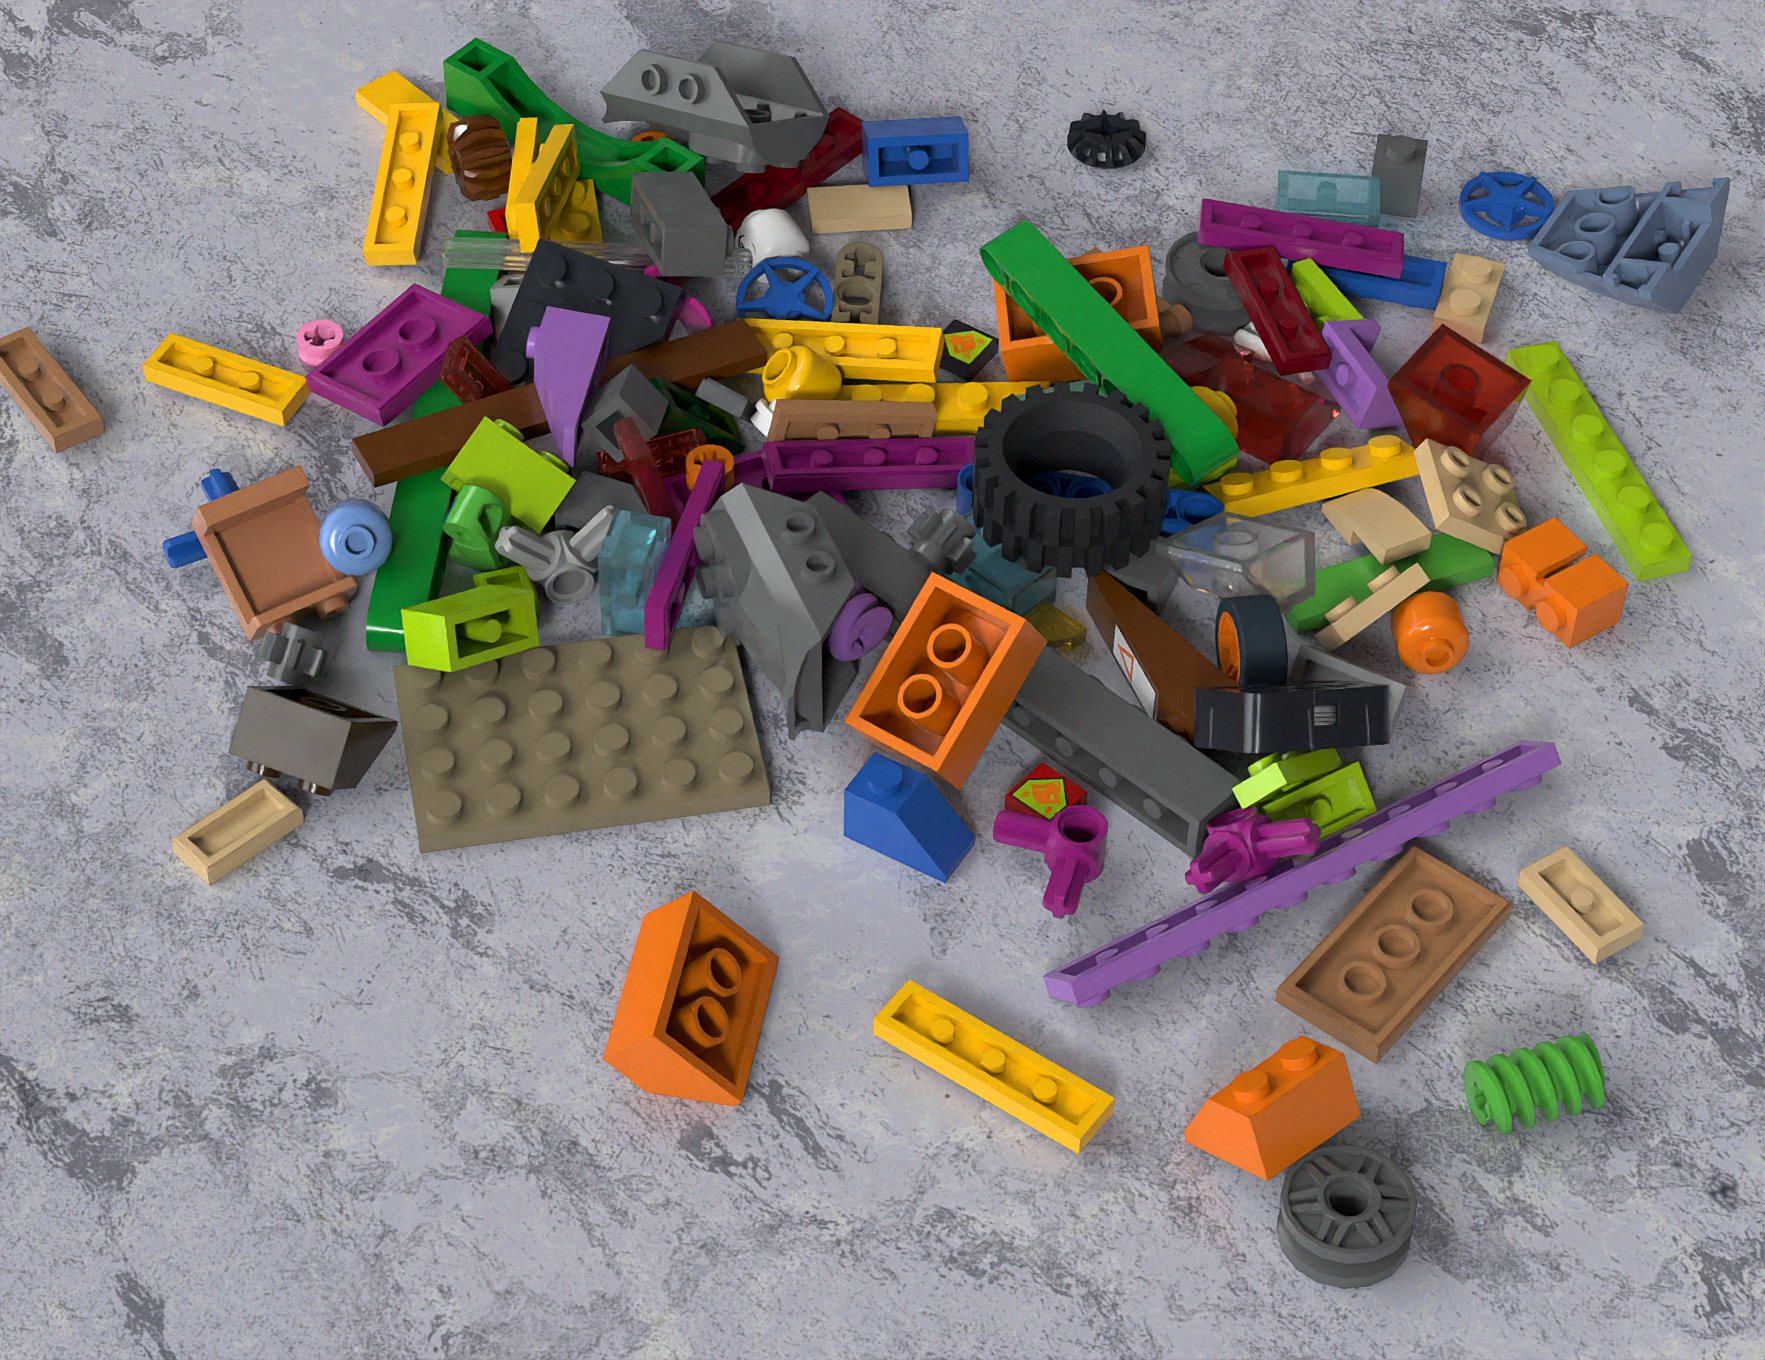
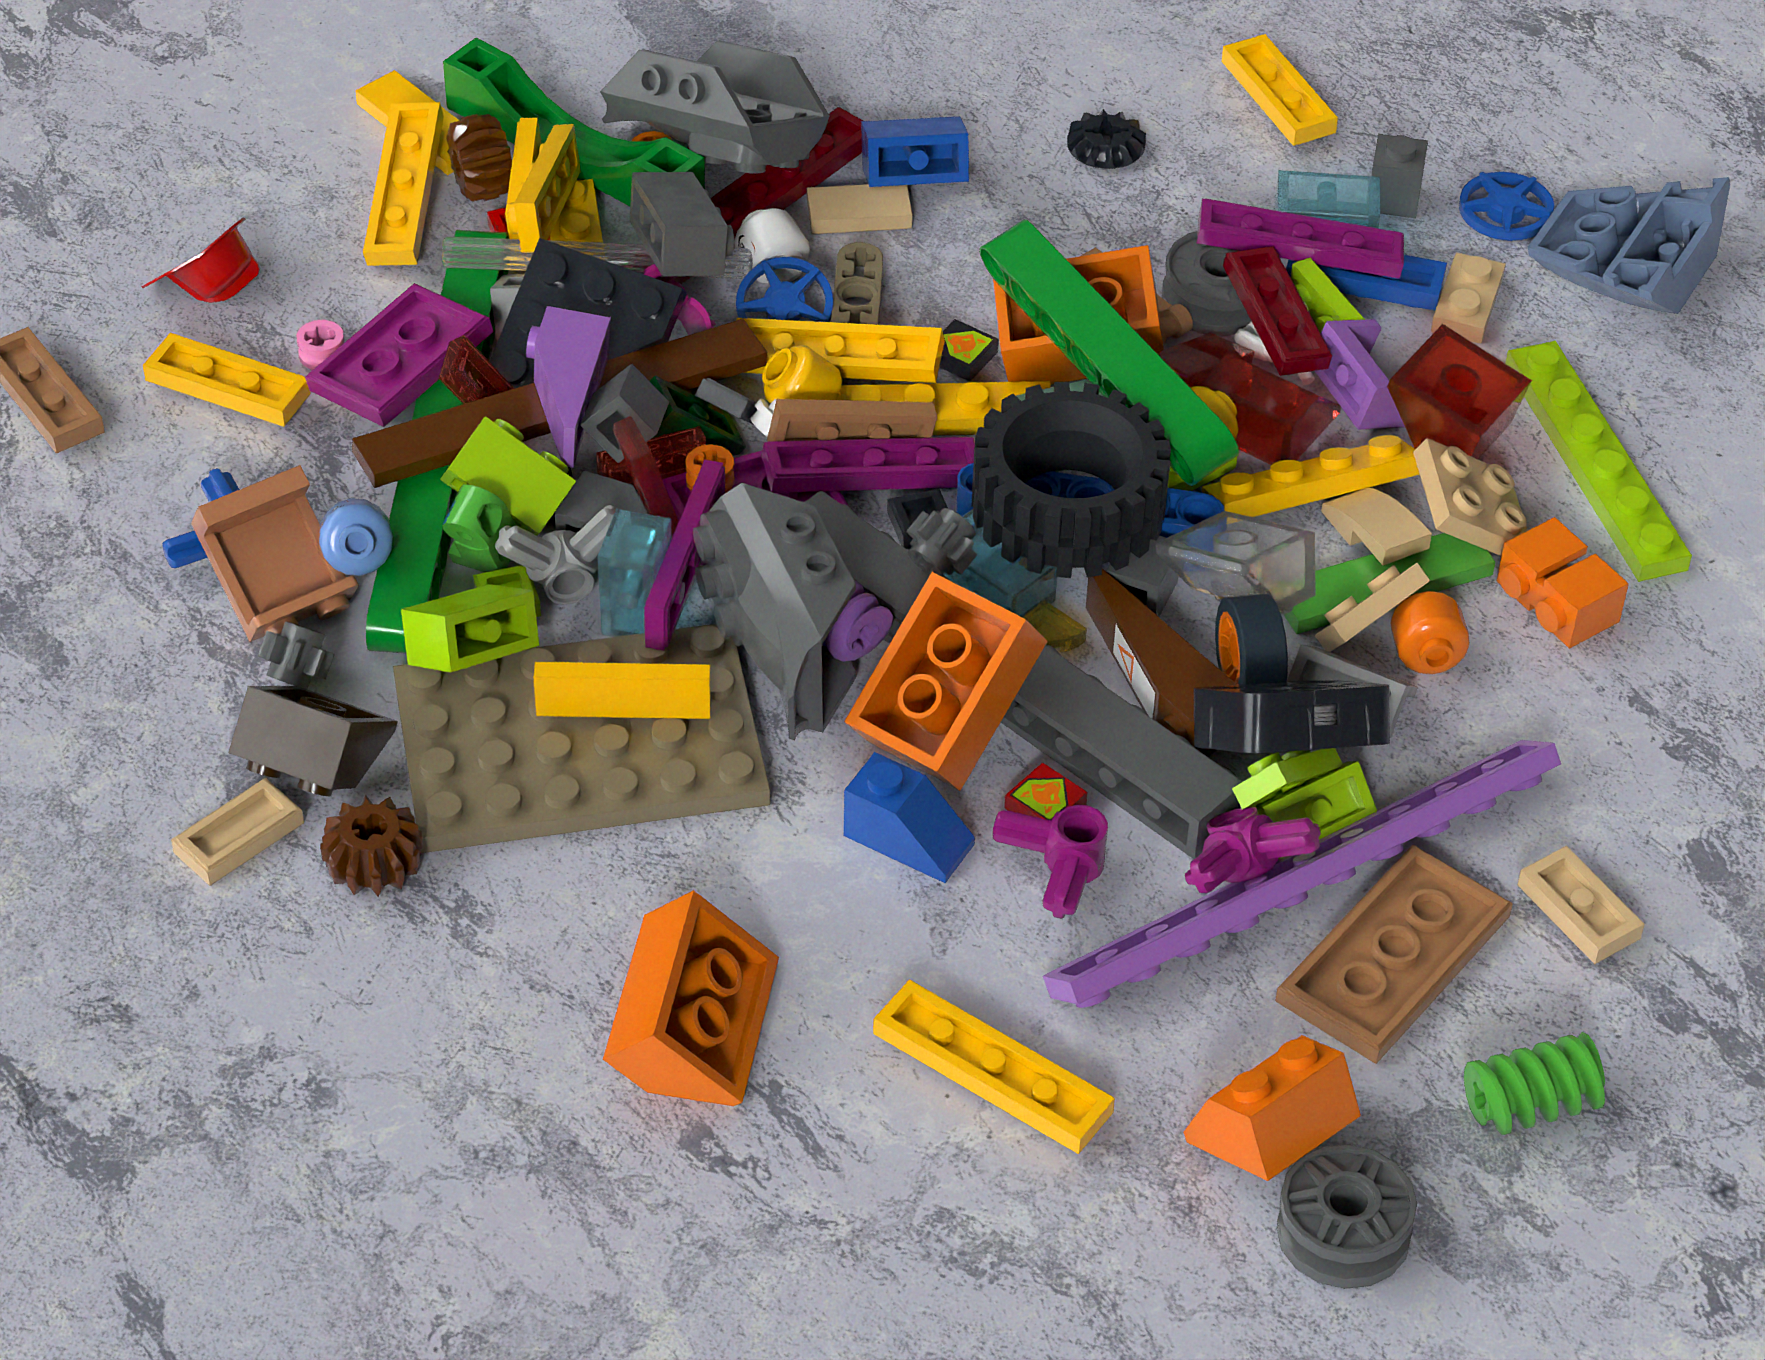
(218, 270): none -> red piece
(371, 845): none -> reddish brown gear
(622, 690): none -> yellow tile
(907, 508): none -> black tile
(1279, 89): none -> yellow plate

